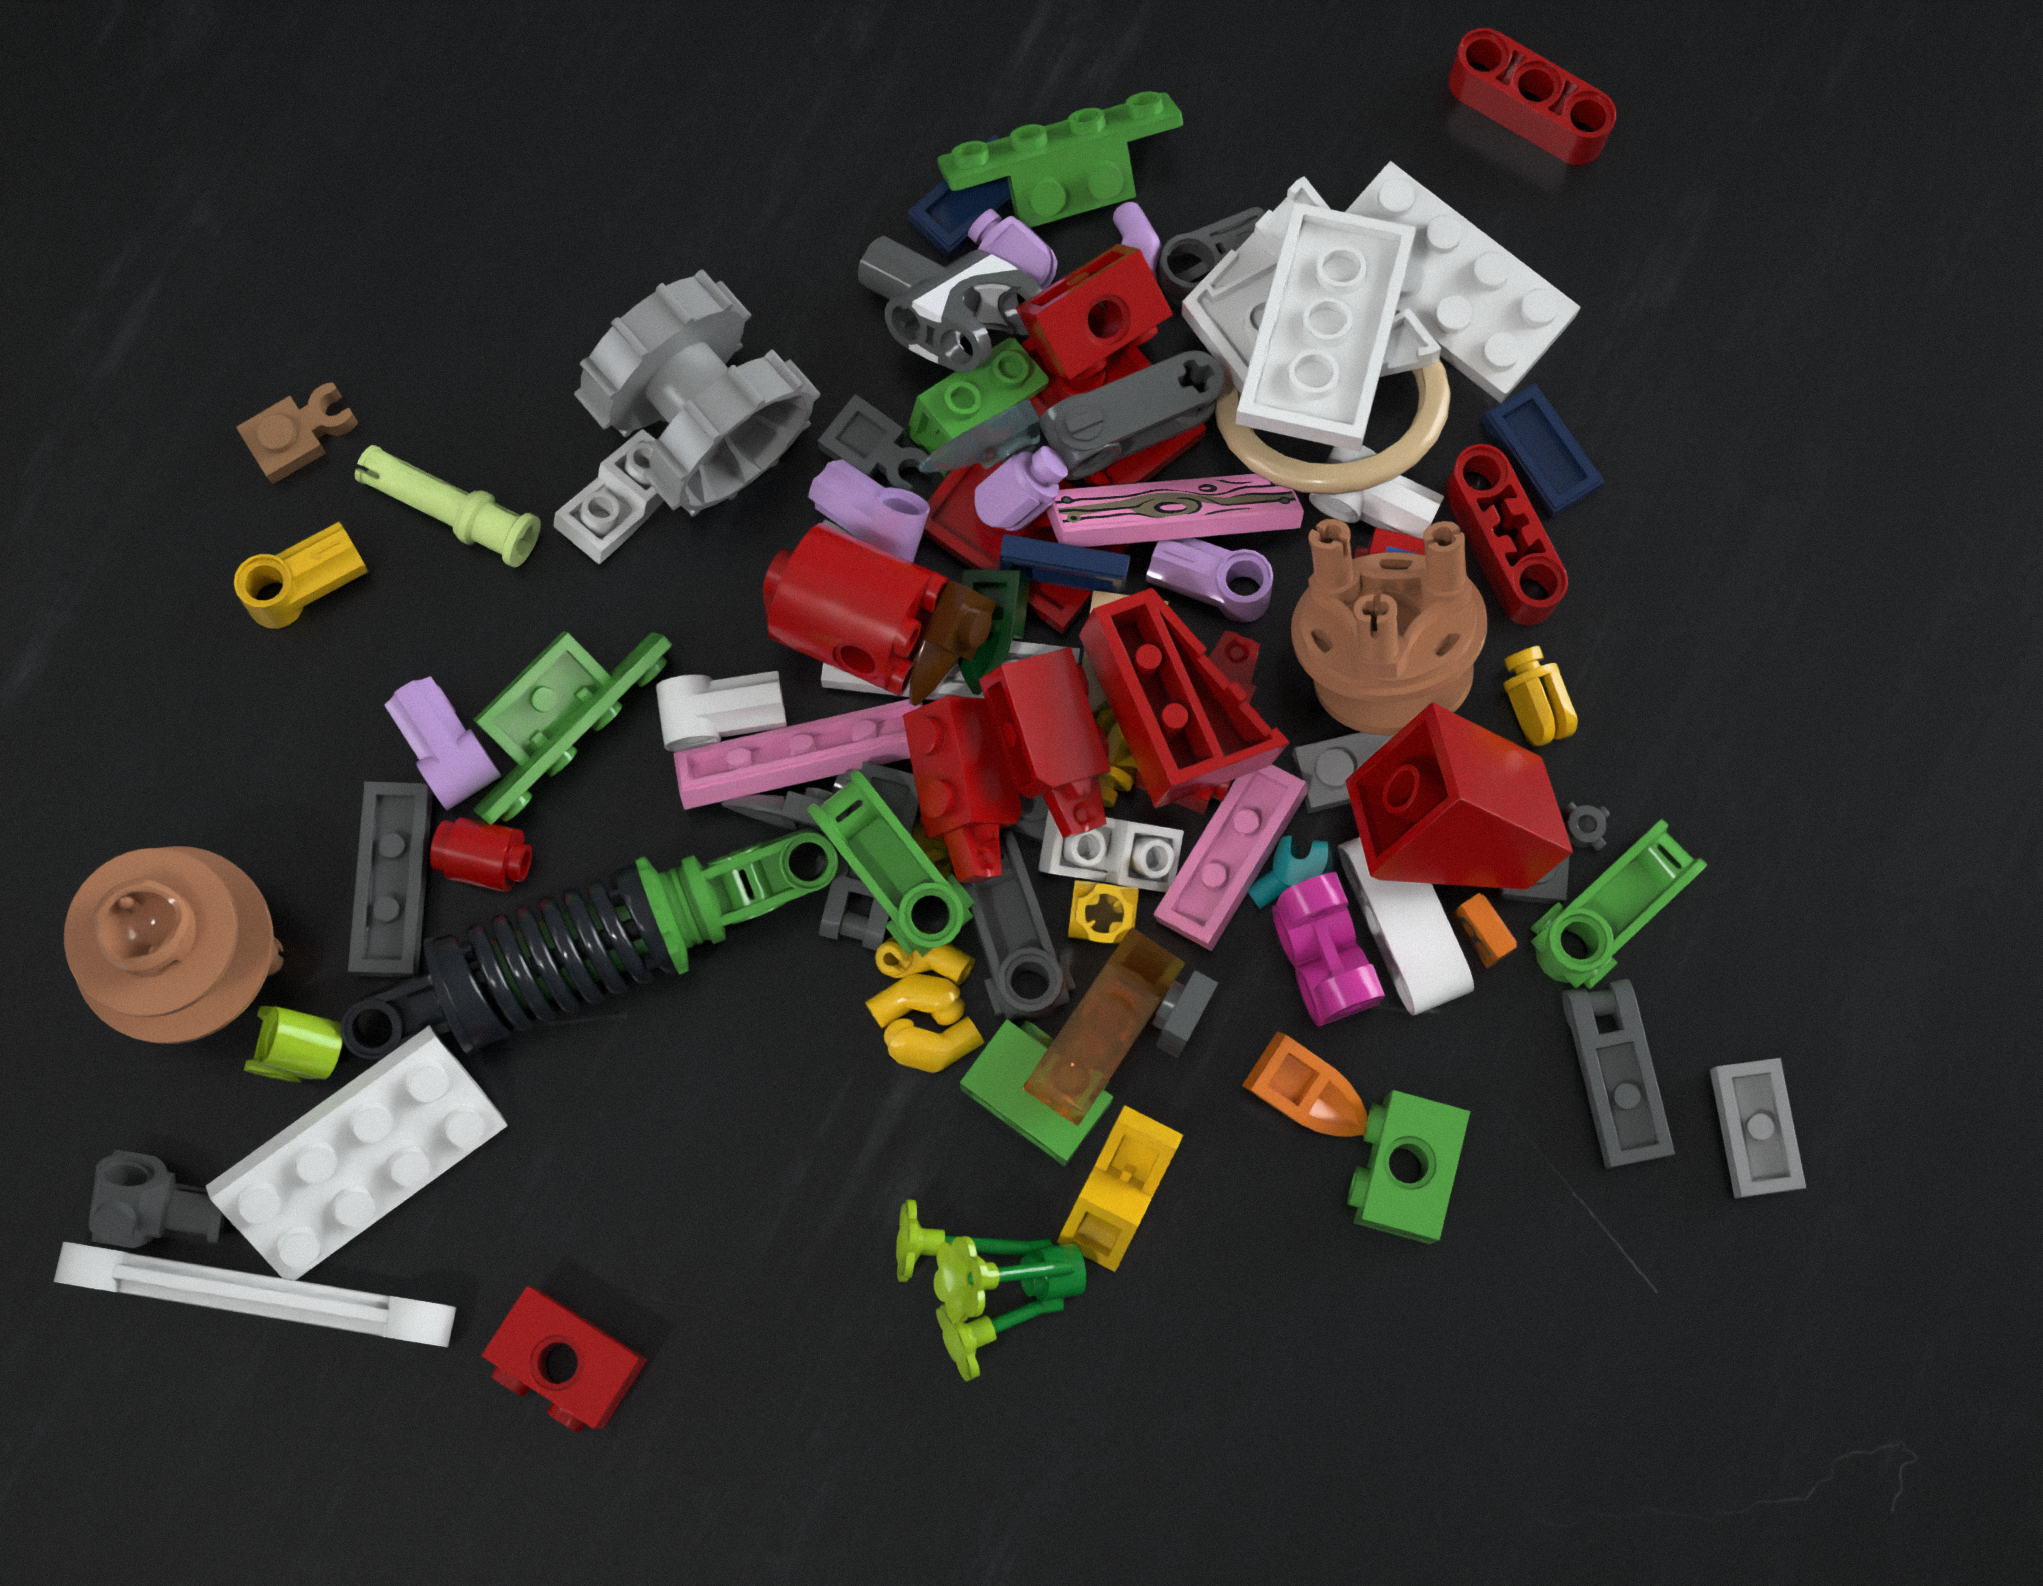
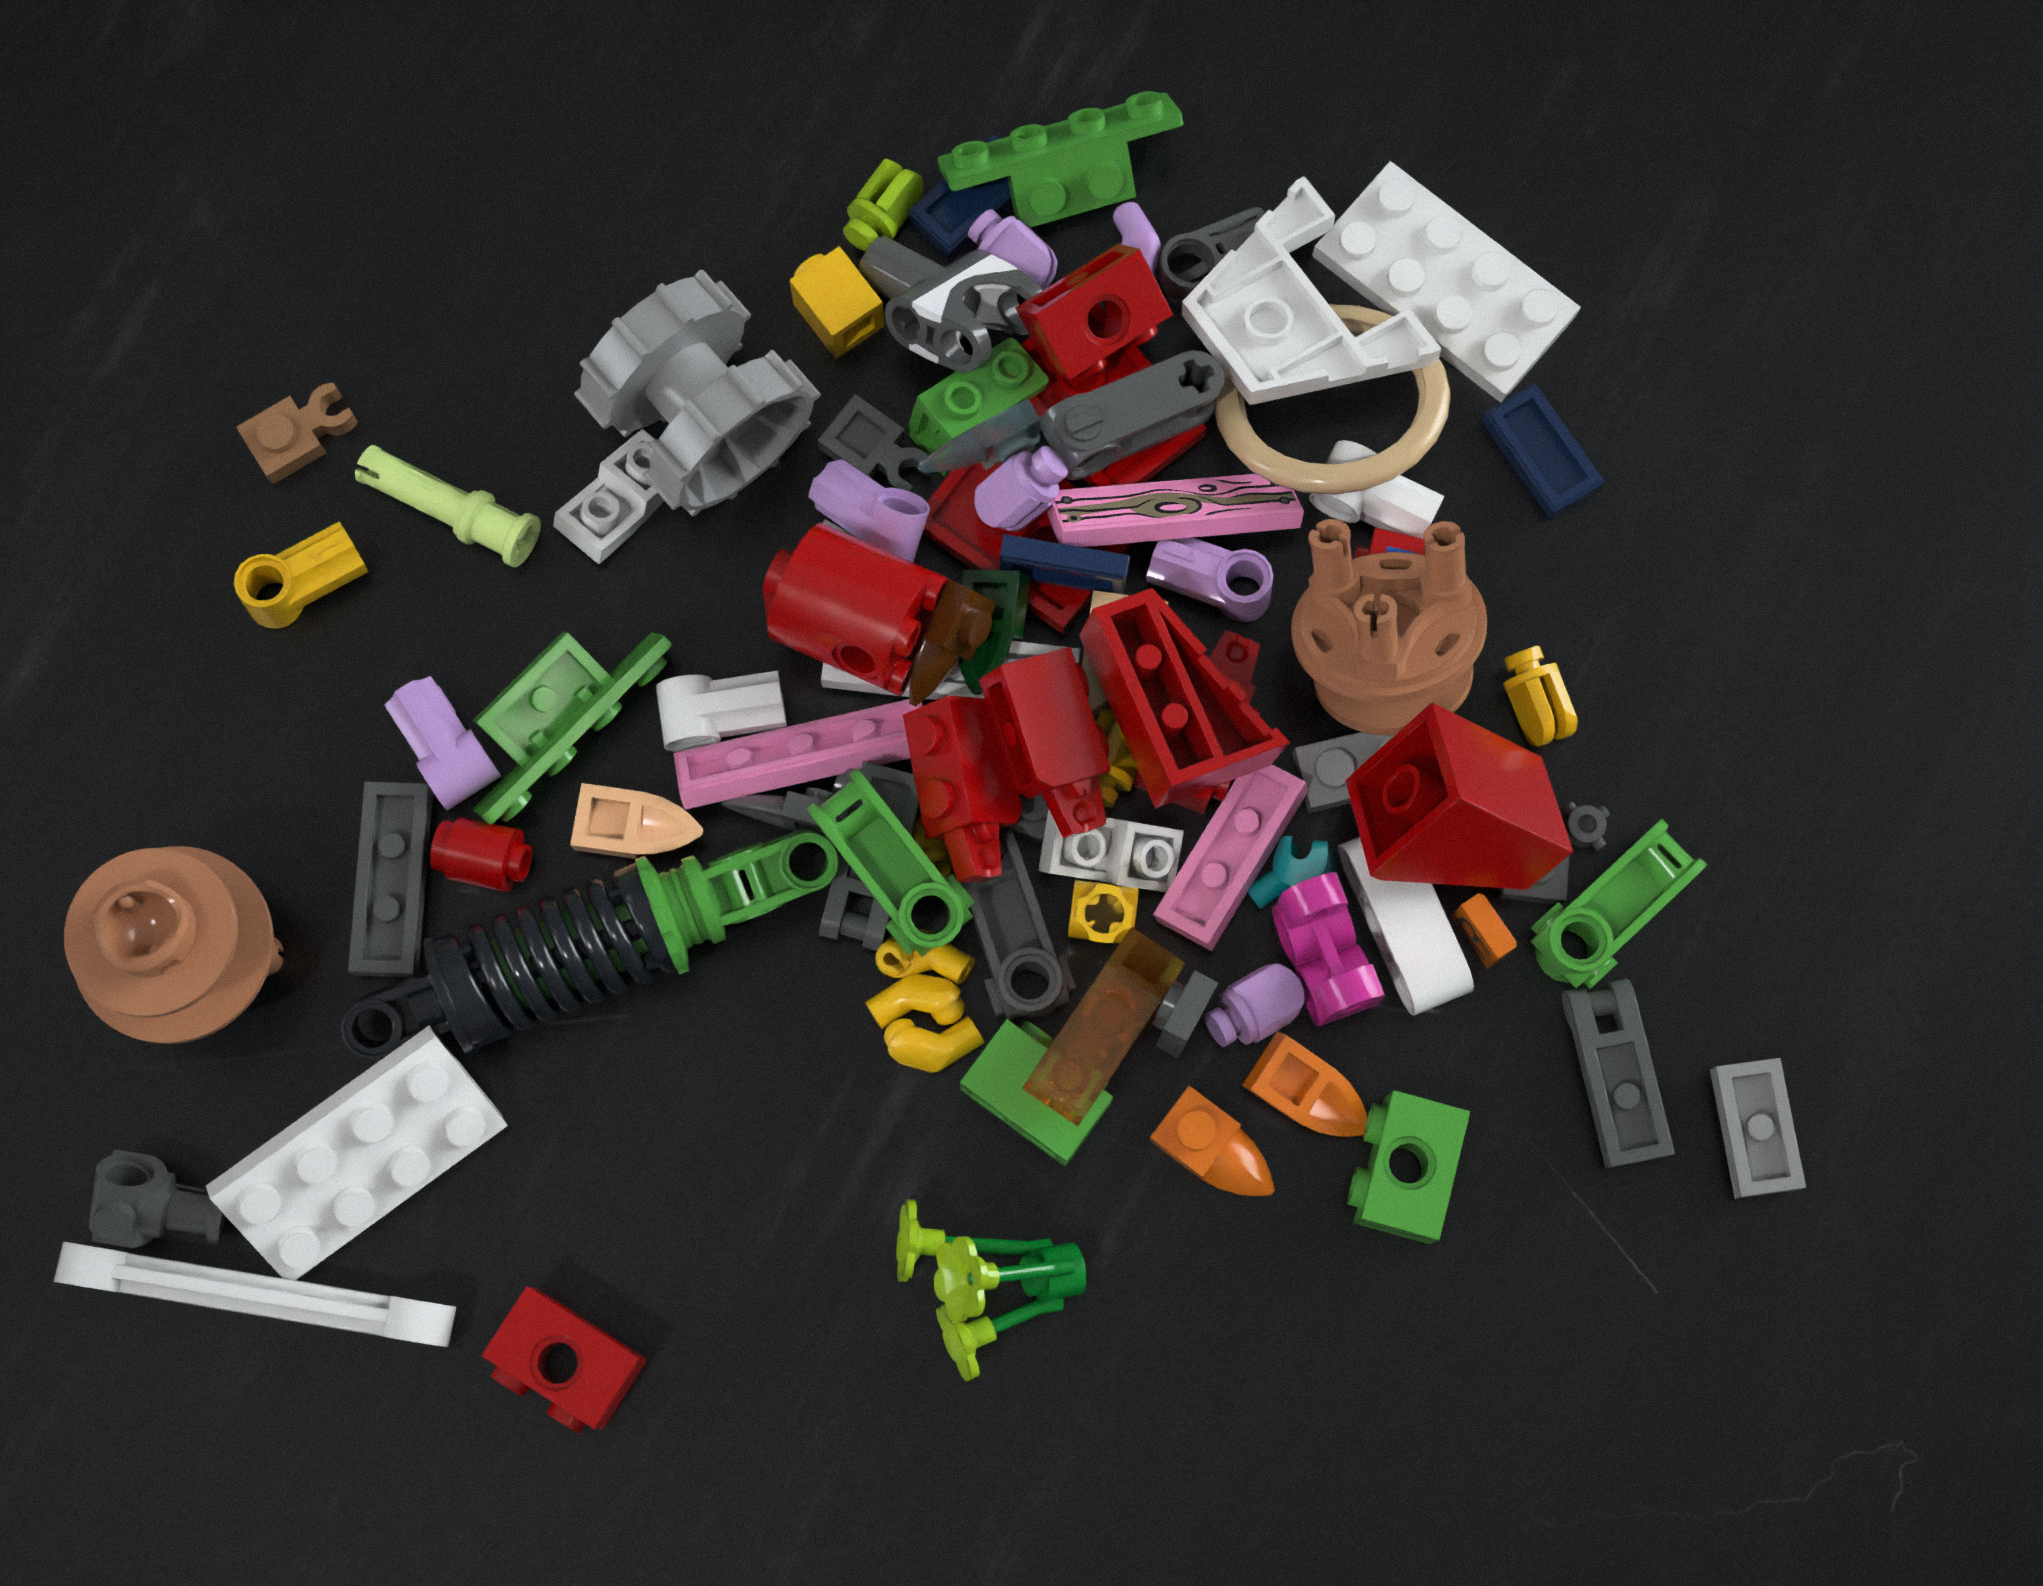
(295, 1045): lime piece -> none
(629, 823): none -> light nougat plate
(836, 301): none -> yellow brick
(882, 204): none -> lime arm
(1120, 1188): yellow slope -> none
(1213, 1146): none -> orange plate
(1256, 1006): none -> lavender arm
(1326, 326): white plate -> none
(1521, 70): red beam -> none
(1532, 547): red beam -> none

